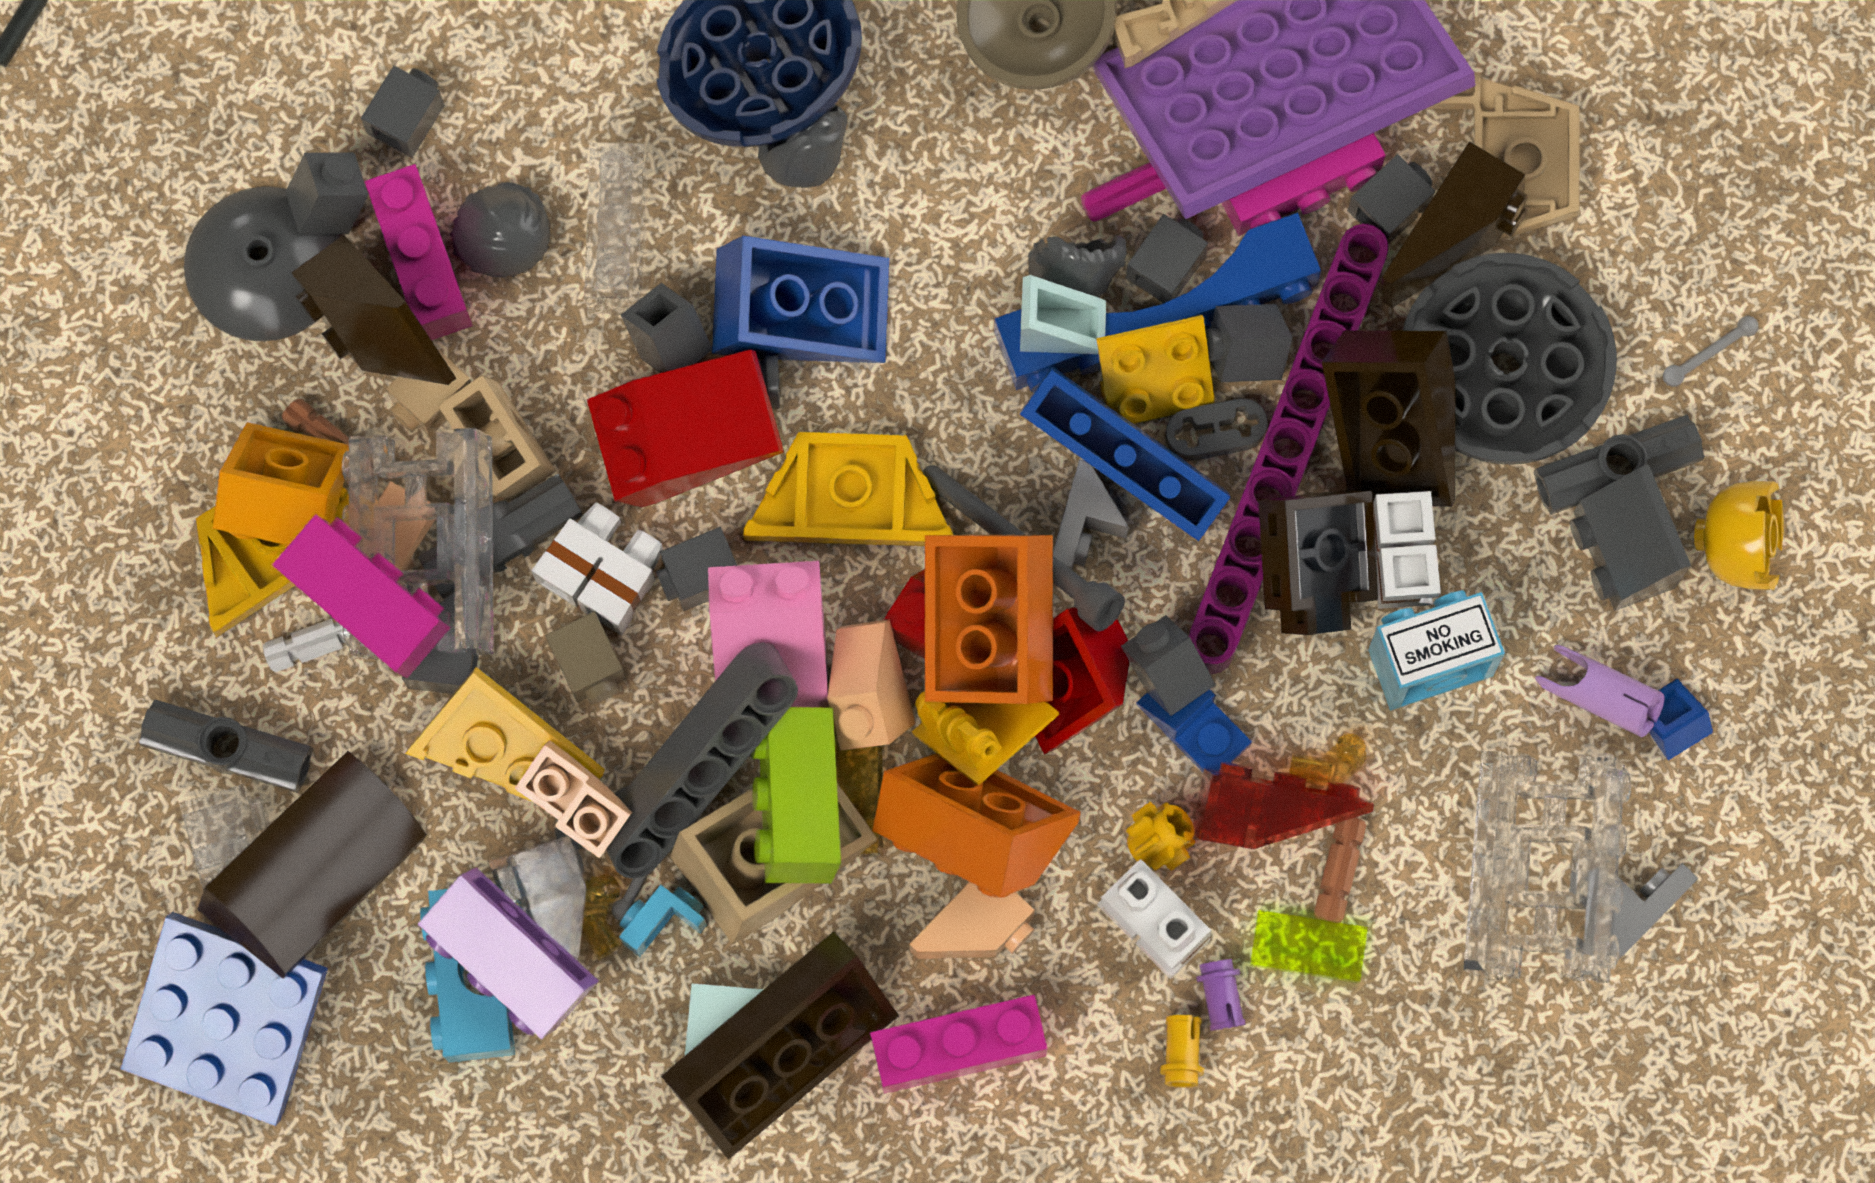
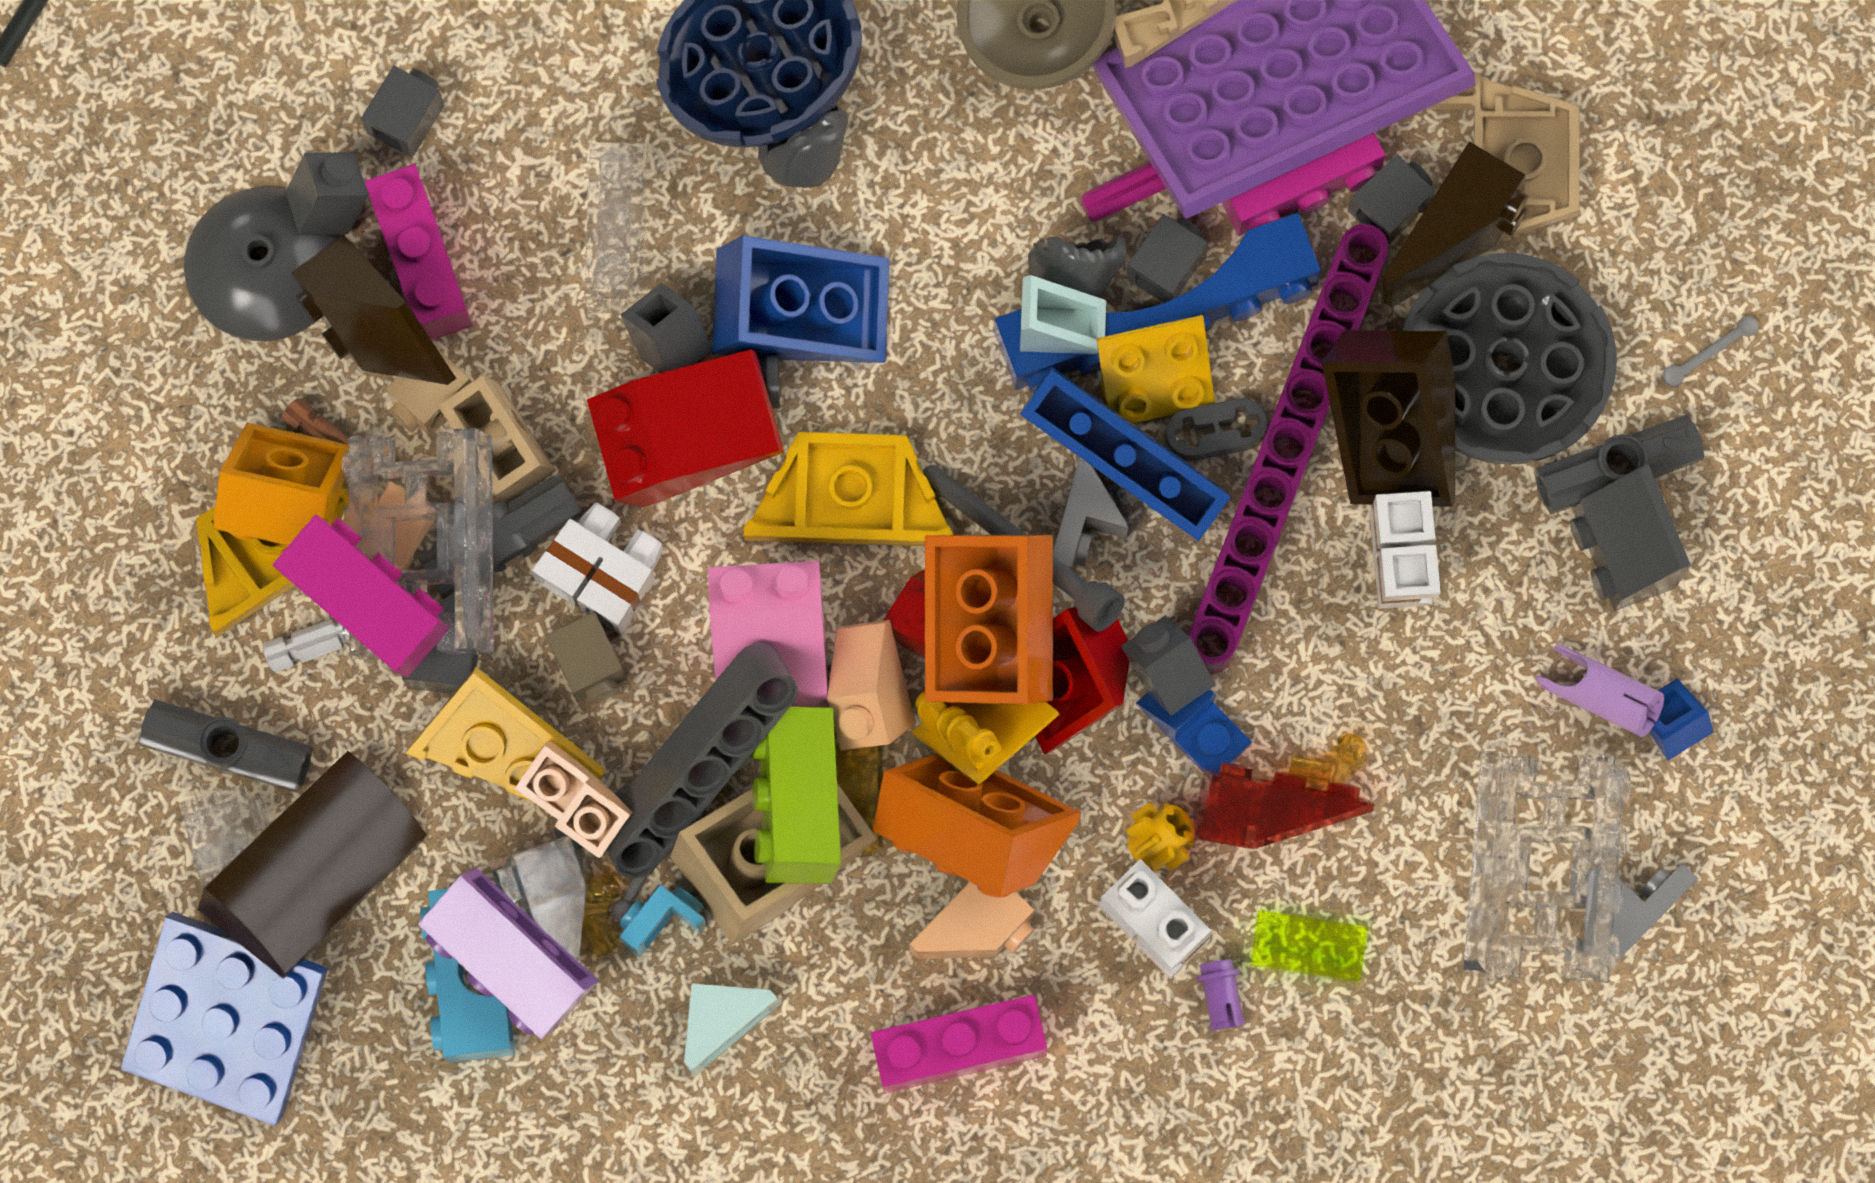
(501, 230): dark grey hair -> none
(688, 564): dark grey brick -> none
(780, 1045): dark brown slope -> none
(1182, 1051): yellow pin -> none
(1248, 342): dark grey brick -> none
(1317, 558): piece -> none
(1340, 870): nougat axle -> none
(1435, 649): brick -> none
(1742, 534): yellow cylinder -> none

